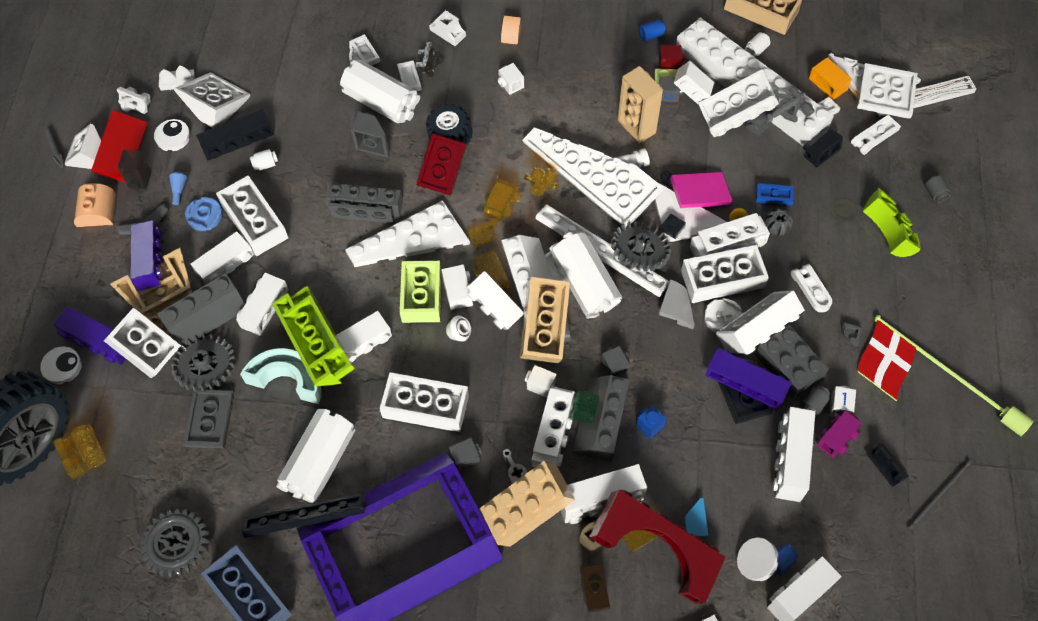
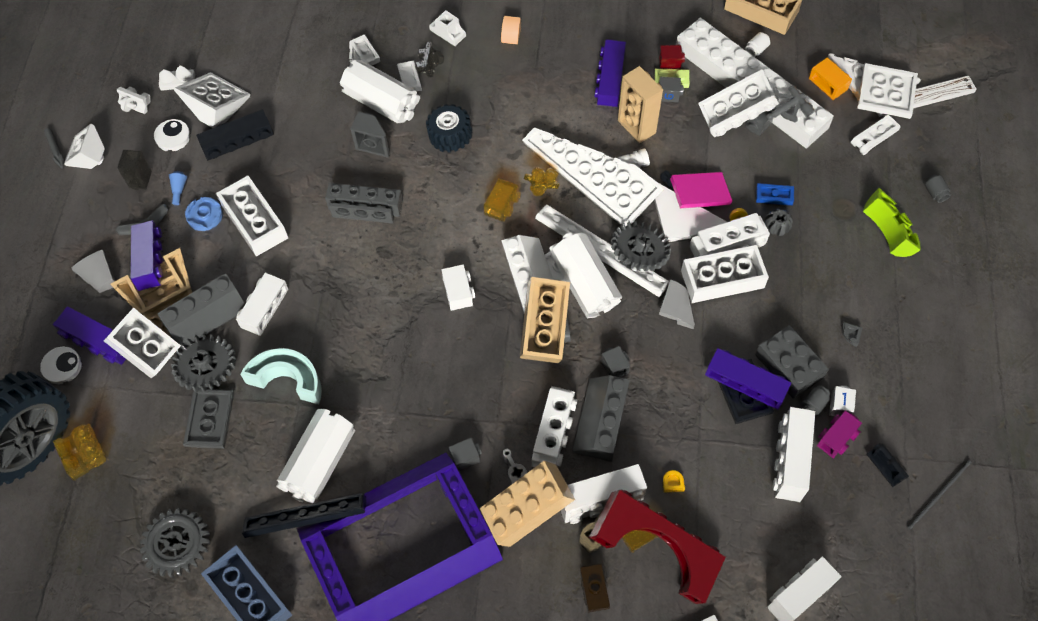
(95, 205): light nougat brick -> none
(95, 271): none -> light grey slope
(120, 134): red tile -> none
(222, 258): white brick -> none
(263, 160): white brick -> none
(313, 337): lime slope -> none
(364, 335): white brick -> none
(416, 235): white wing -> none
(420, 291): yellowish green brick -> none
(424, 402): white brick -> none
(441, 164): dark red tile -> none
(458, 328): white cone -> none
(483, 233): clear yellow tile -> none
(491, 265): clear yellow brick -> none
(494, 301): white brick -> none
(510, 78): white brick -> none
(540, 380): white brick -> none
(583, 408): clear green piece -> none
(611, 73): none -> dark purple brick
(650, 422): blue brick -> none
(652, 30): blue brick -> none
(672, 226): black plate -> none
(673, 482): none -> yellow tile
(693, 82): white brick -> none
(696, 520): dark azure tile -> none
(721, 313): white tile -> none
(757, 559): white tile -> none
(760, 322): white brick -> none
(786, 558): blue brick -> none
(812, 288): white plate -> none
(823, 146): black hinge -> none
(829, 105): white tile -> none
(891, 357): flag -> none

